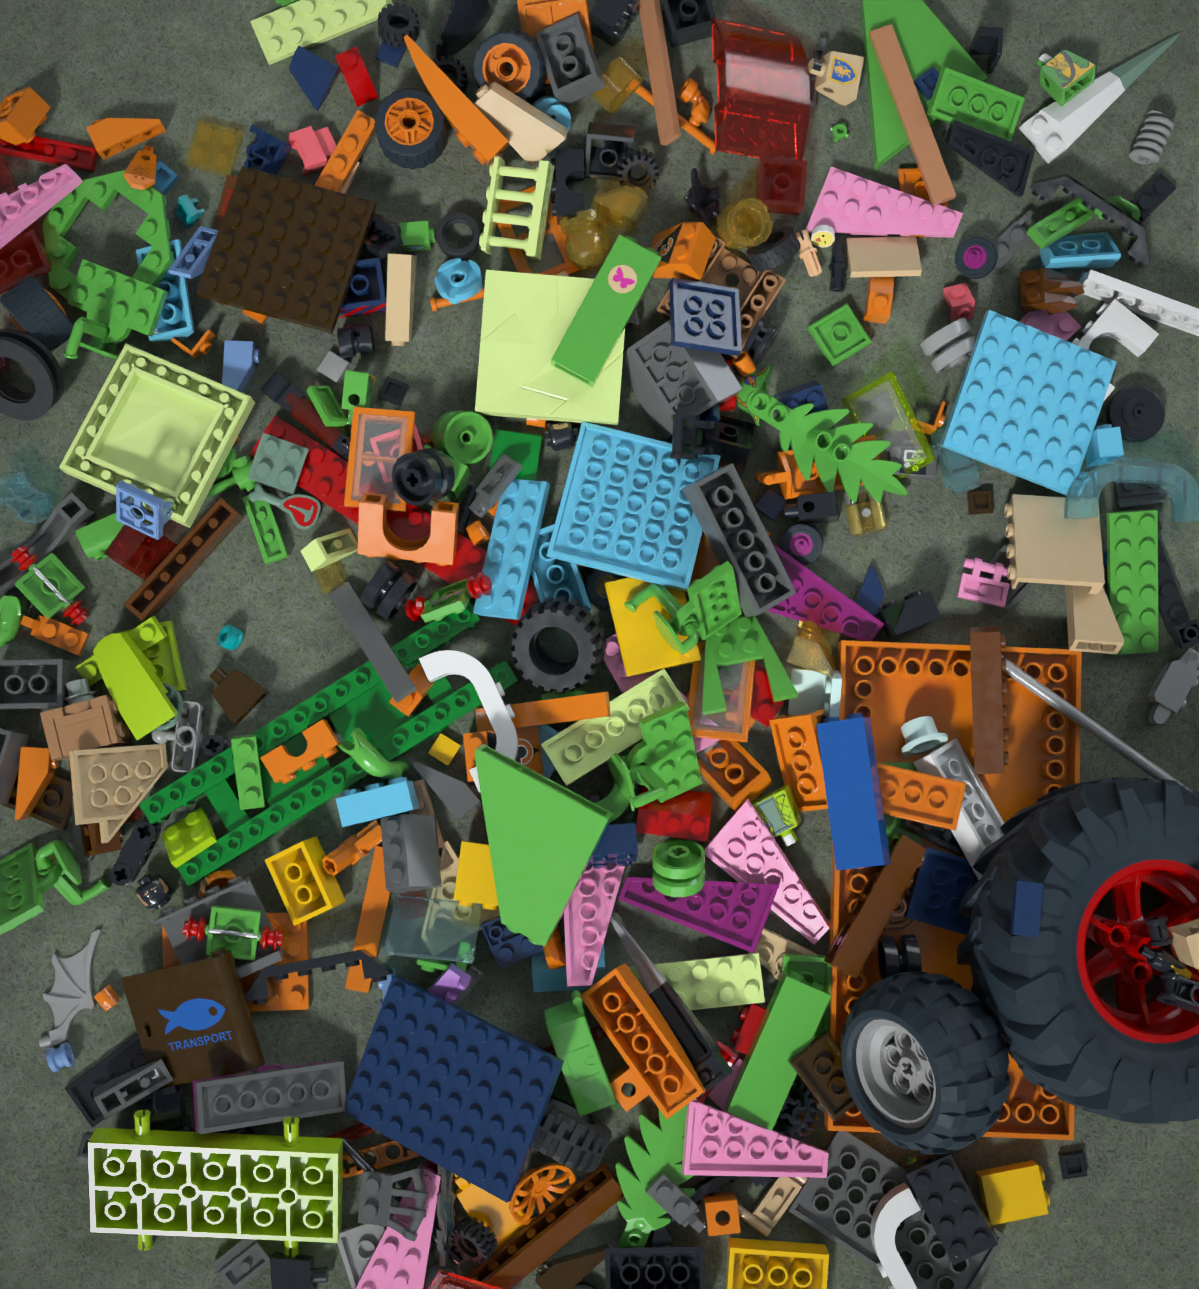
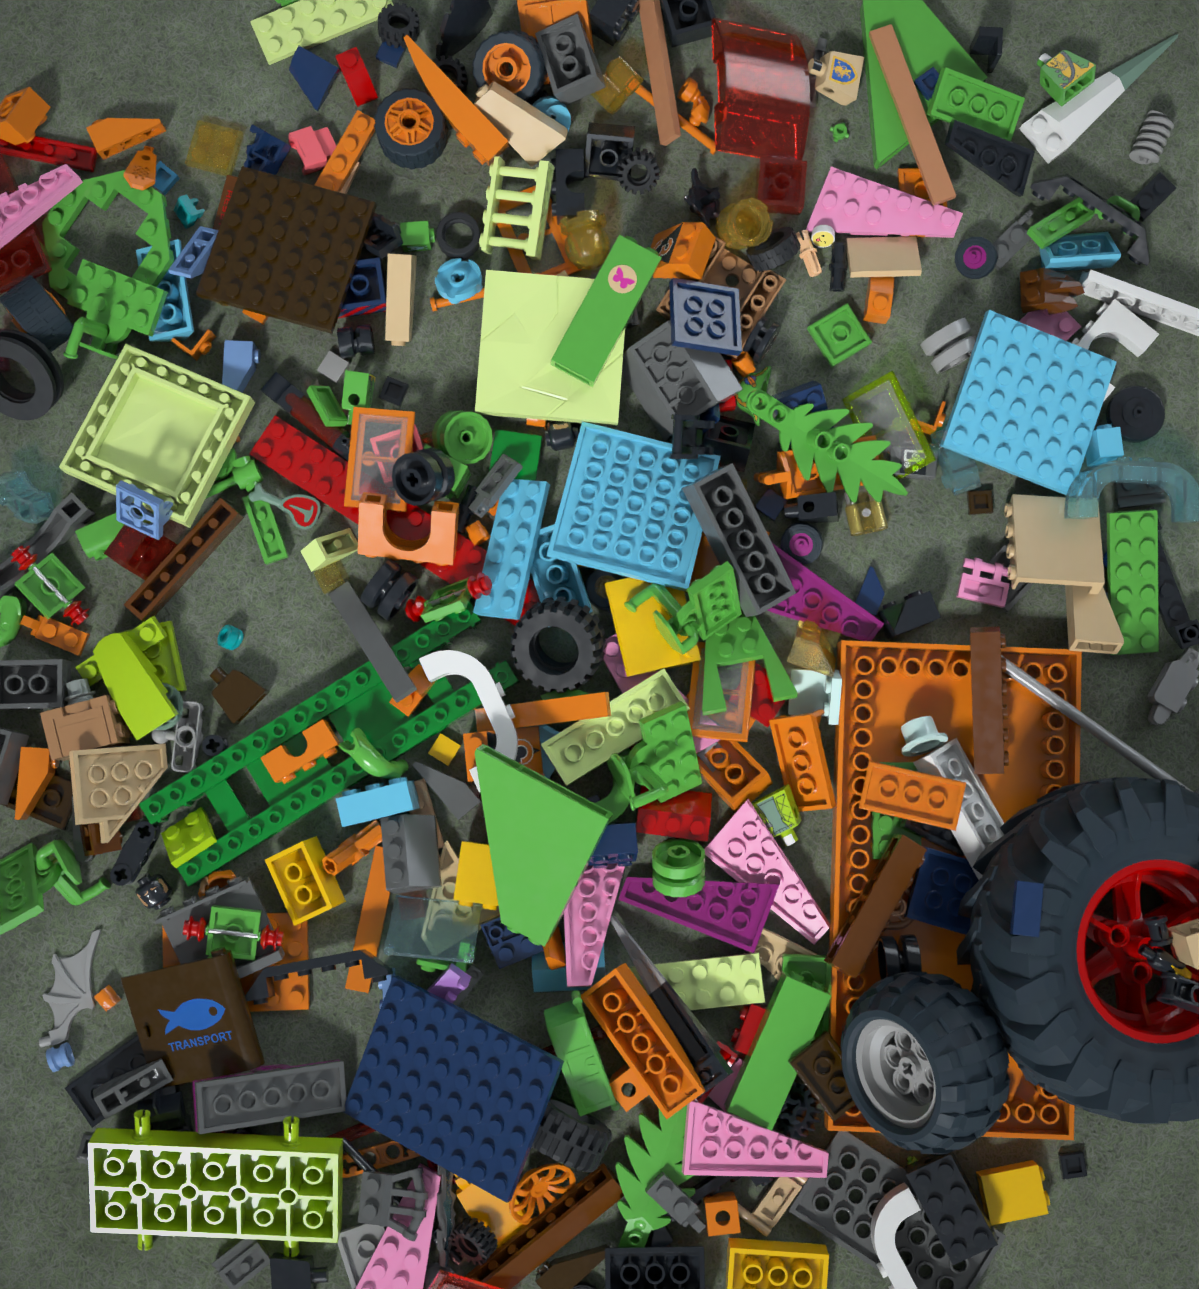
(248, 772): bright green plate -> none
(277, 463): sand green plate -> none
(623, 207): clear yellow slope -> none
(853, 792): blue brick -> none
(959, 302): coral bracket -> none

